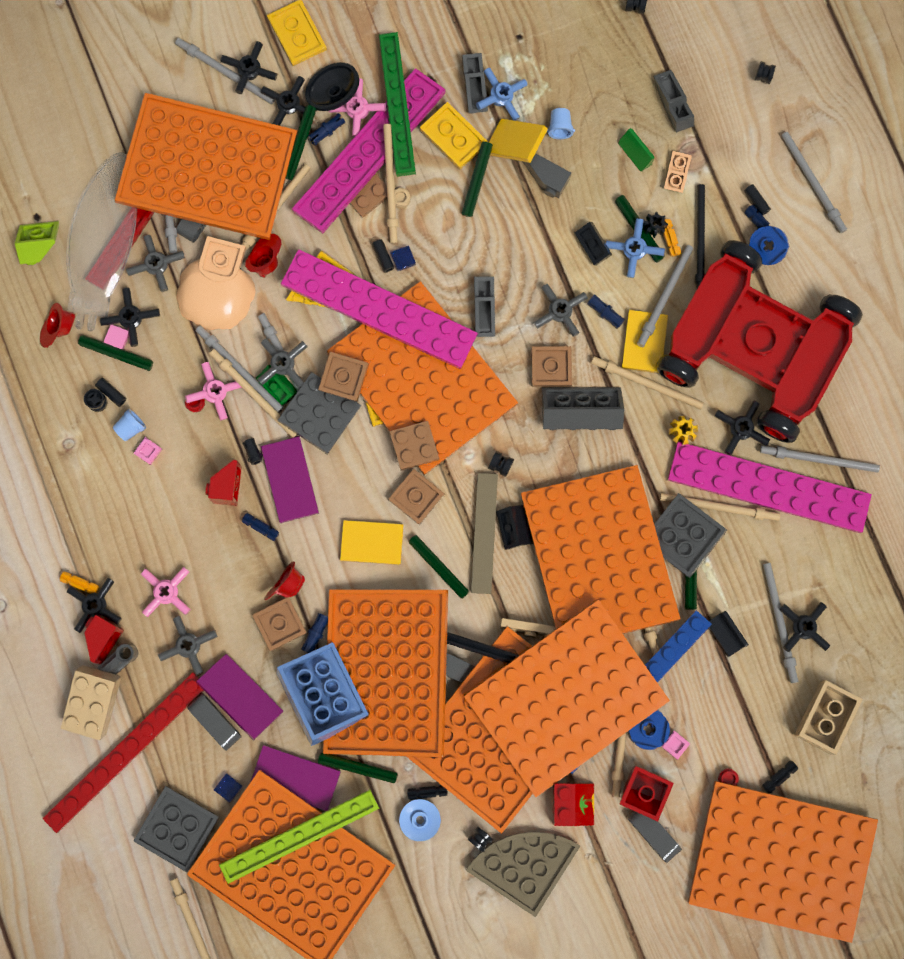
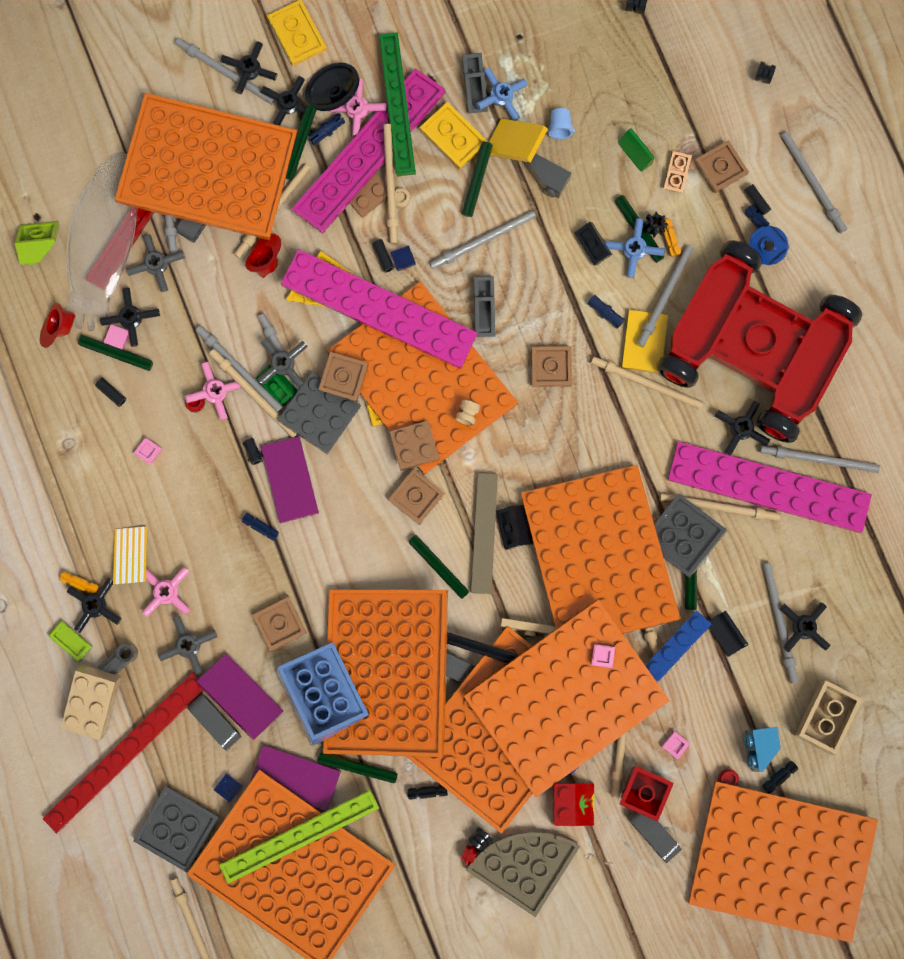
(70, 641): none -> lime tile
(94, 396): black wheel -> none
(101, 638): red slope -> none
(129, 425): light blue piece -> none
(130, 555): none -> sticker
(214, 287): light nougat animal -> none
(225, 485): red slope -> none
(288, 583): red piece -> none
(315, 633): dark blue pin -> none
(372, 542): yellow tile -> none
(417, 831): light blue dish -> none
(449, 256): none -> light grey bar
(468, 411): none -> tan wheel
(469, 855): none -> red plate
(505, 465): black wheel -> none
(560, 317): dark grey bar -> none
(582, 408): dark grey slope -> none
(603, 655): none -> bright pink tile
(656, 738): blue plate -> none
(674, 101): dark grey slope -> none
(677, 432): yellow piece -> none
(700, 234): black bar -> none
(721, 166): none -> medium nougat plate
(762, 747): none -> dark azure slope

